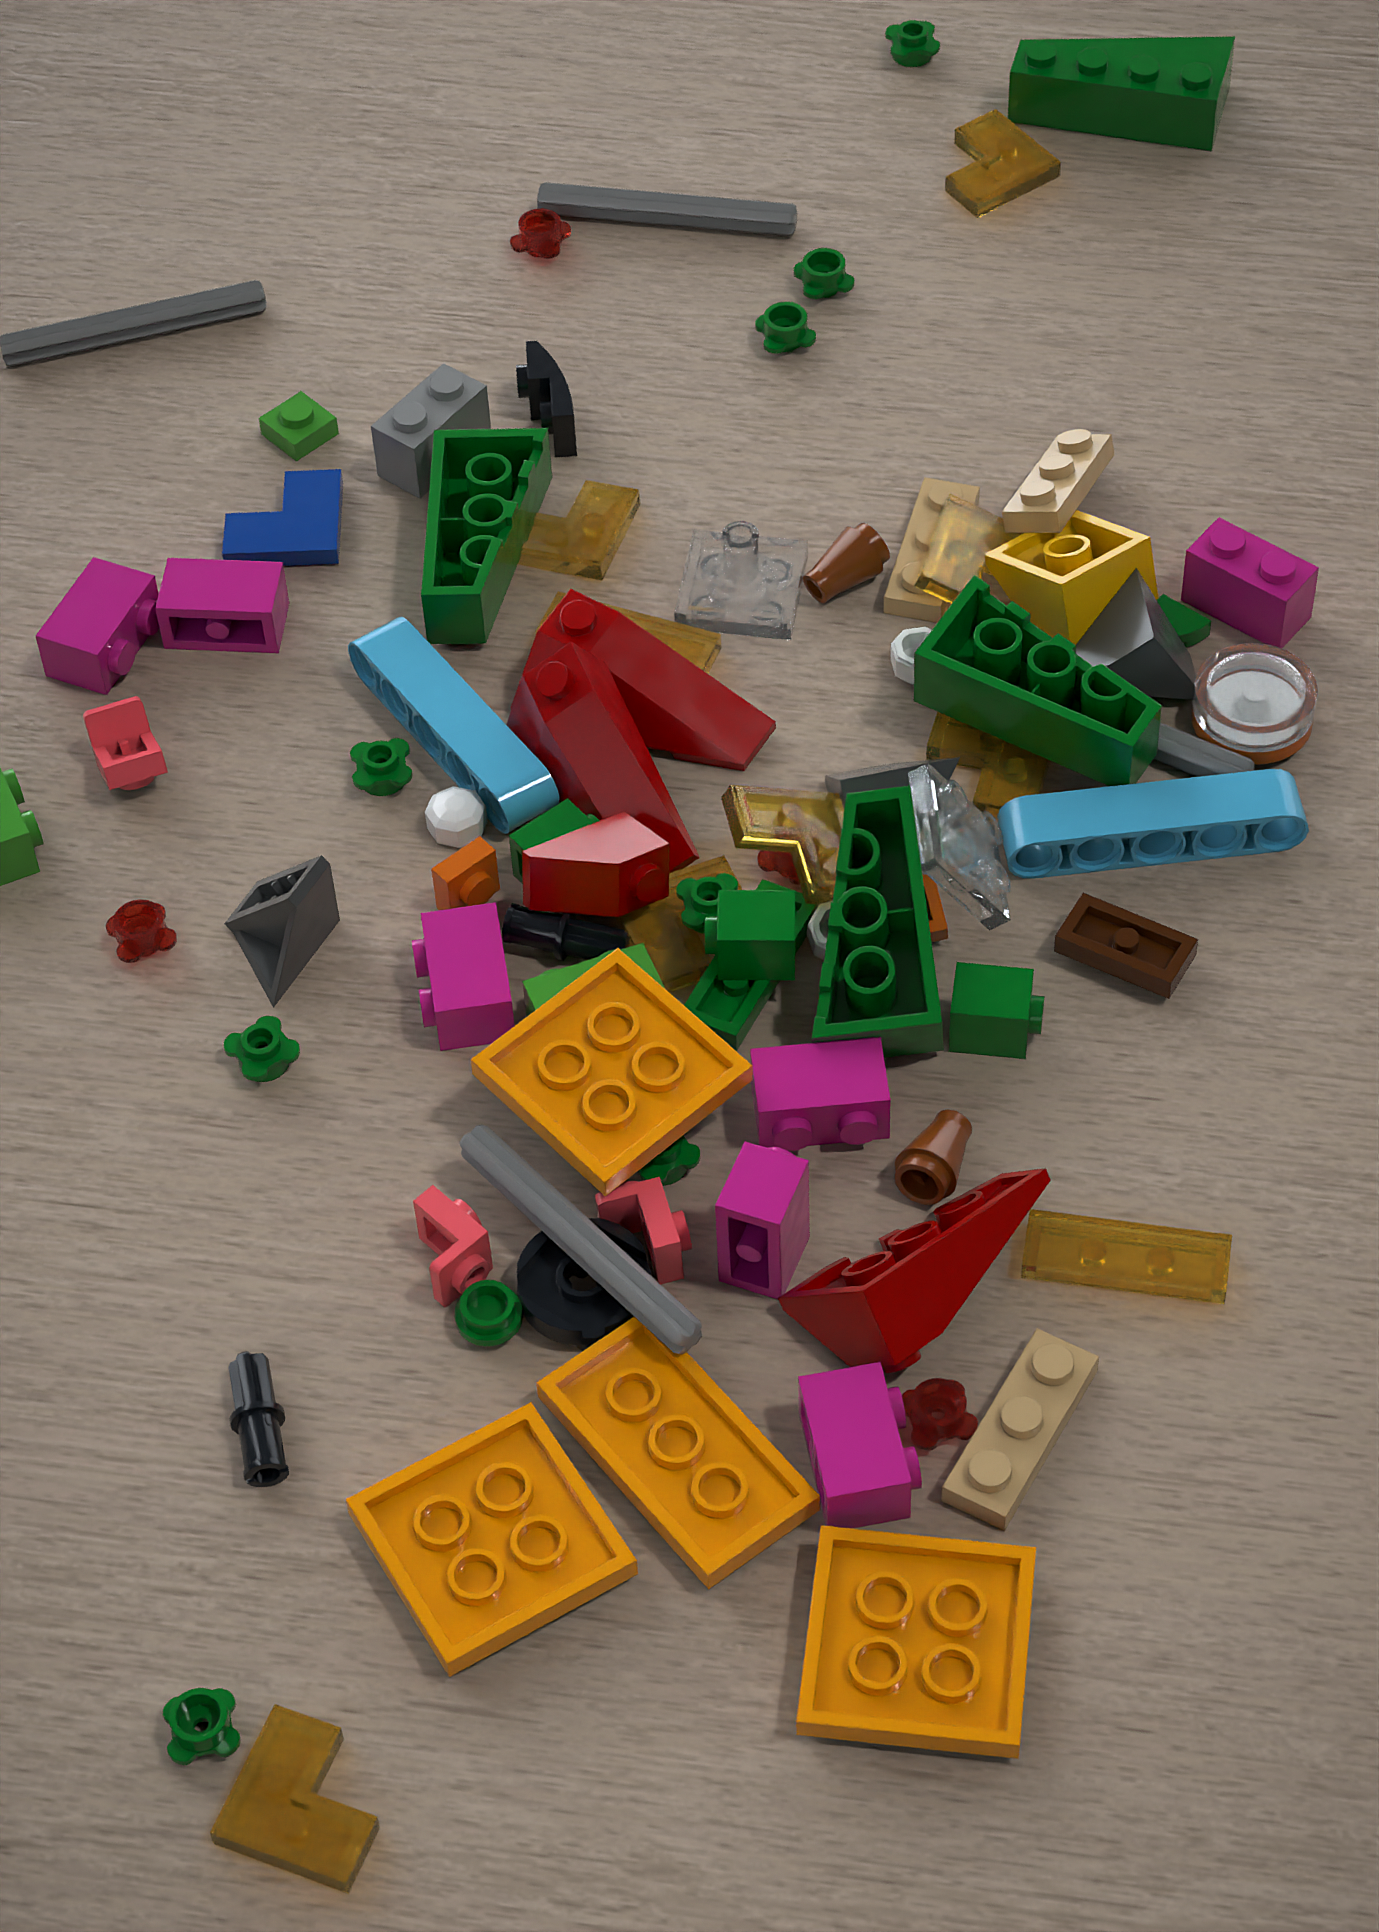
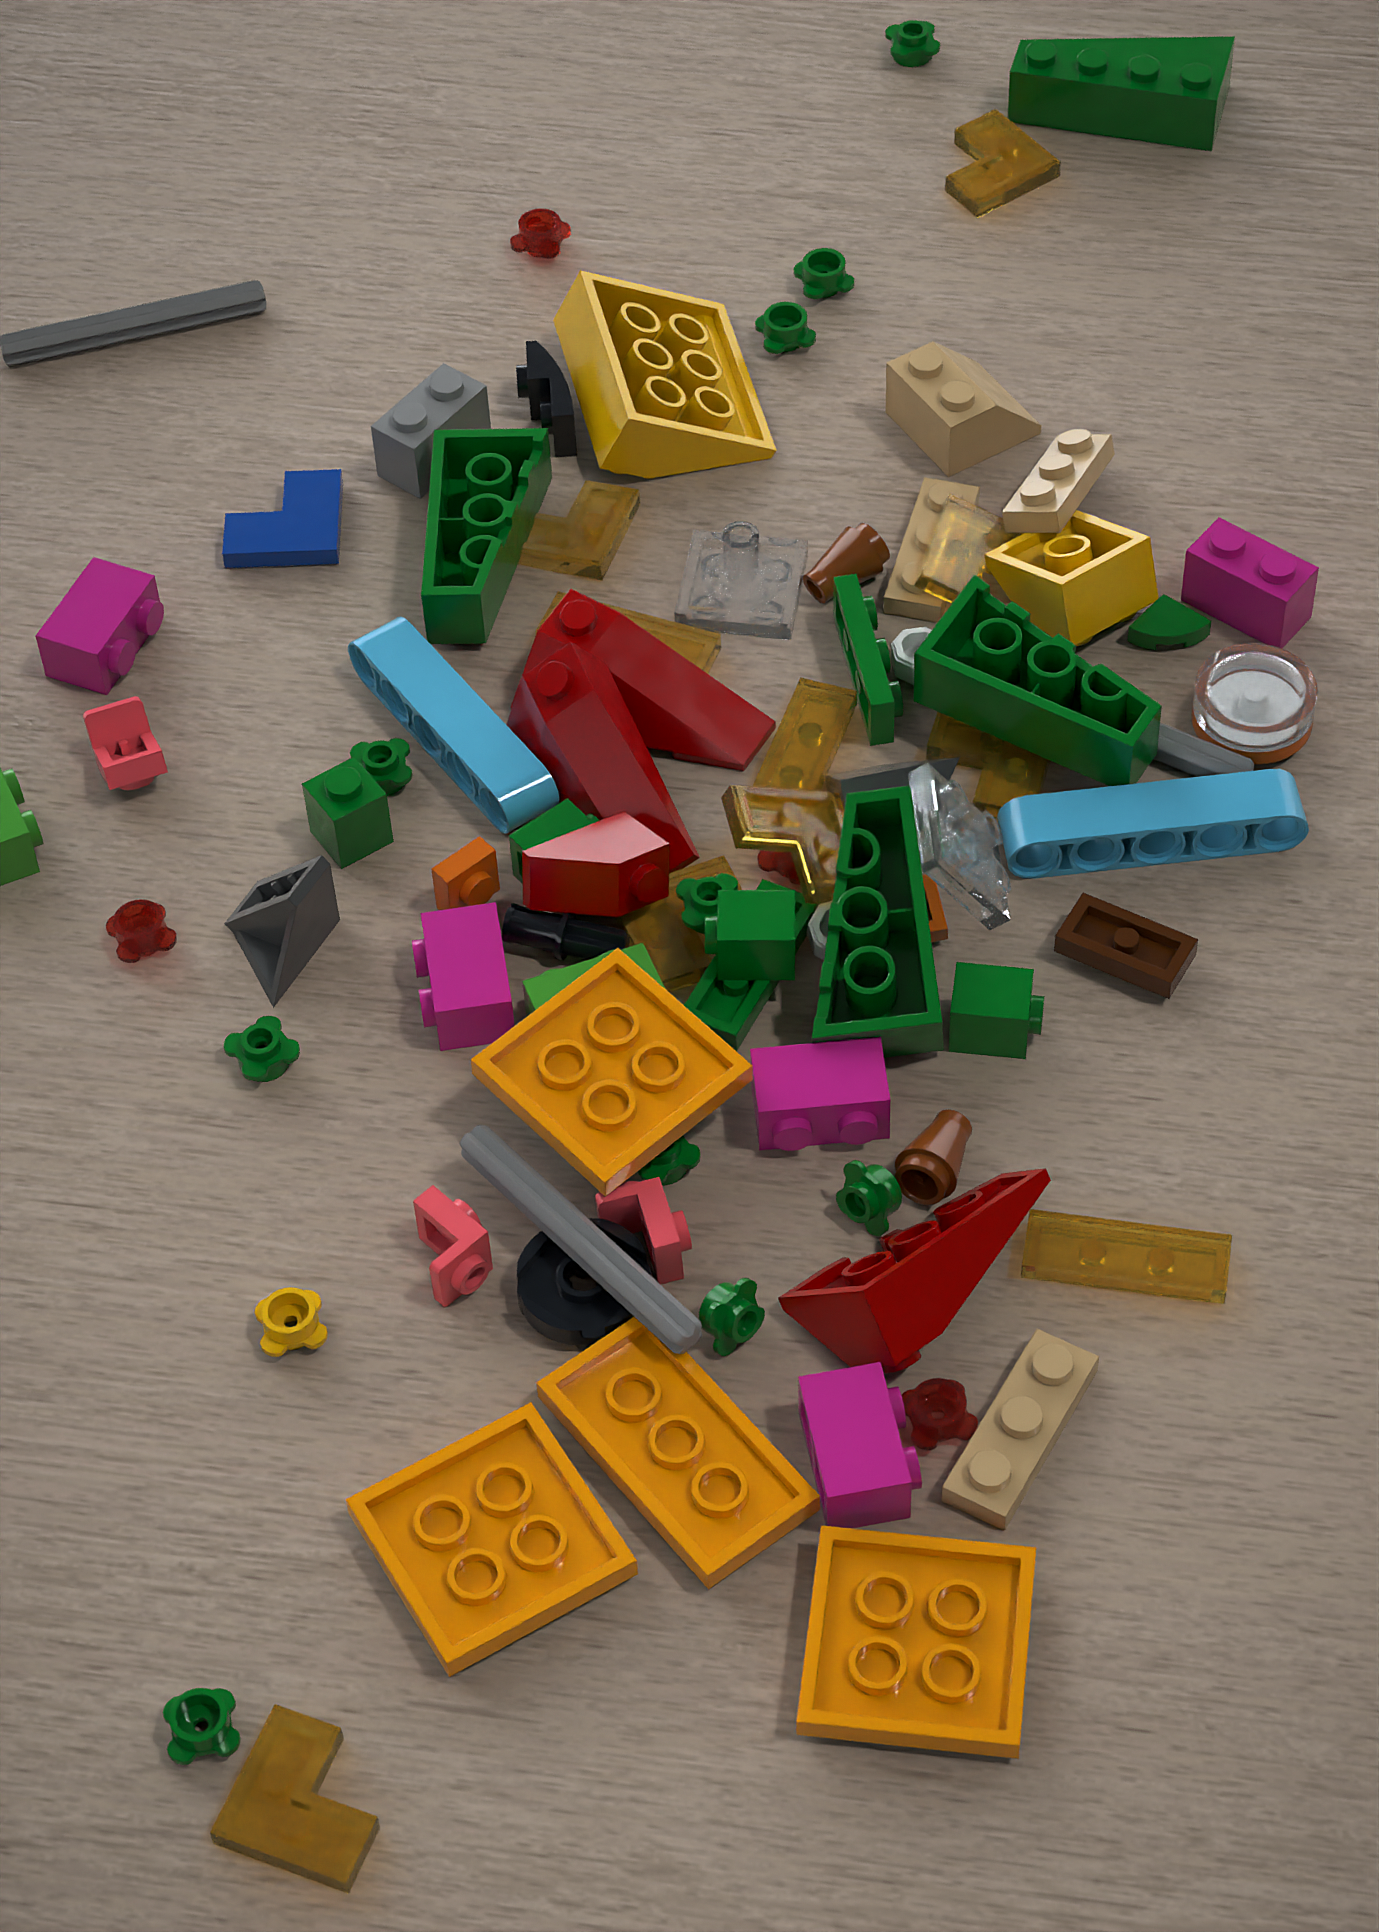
(222, 605): dark pink brick -> none
(257, 1420): black axle -> none
(286, 1306): none -> yellow plate
(298, 426): bright green plate -> none
(348, 812): none -> green brick
(456, 816): white tile -> none
(488, 1313): green plate -> none
(659, 379): none -> yellow slope
(668, 208): light grey axle -> none
(731, 1314): none -> green plate
(763, 1220): dark pink brick -> none
(808, 737): none -> clear yellow tile
(866, 659): none -> green plate
(869, 1196): none -> green plate
(953, 408): none -> tan slope
(1139, 643): dark grey slope -> none

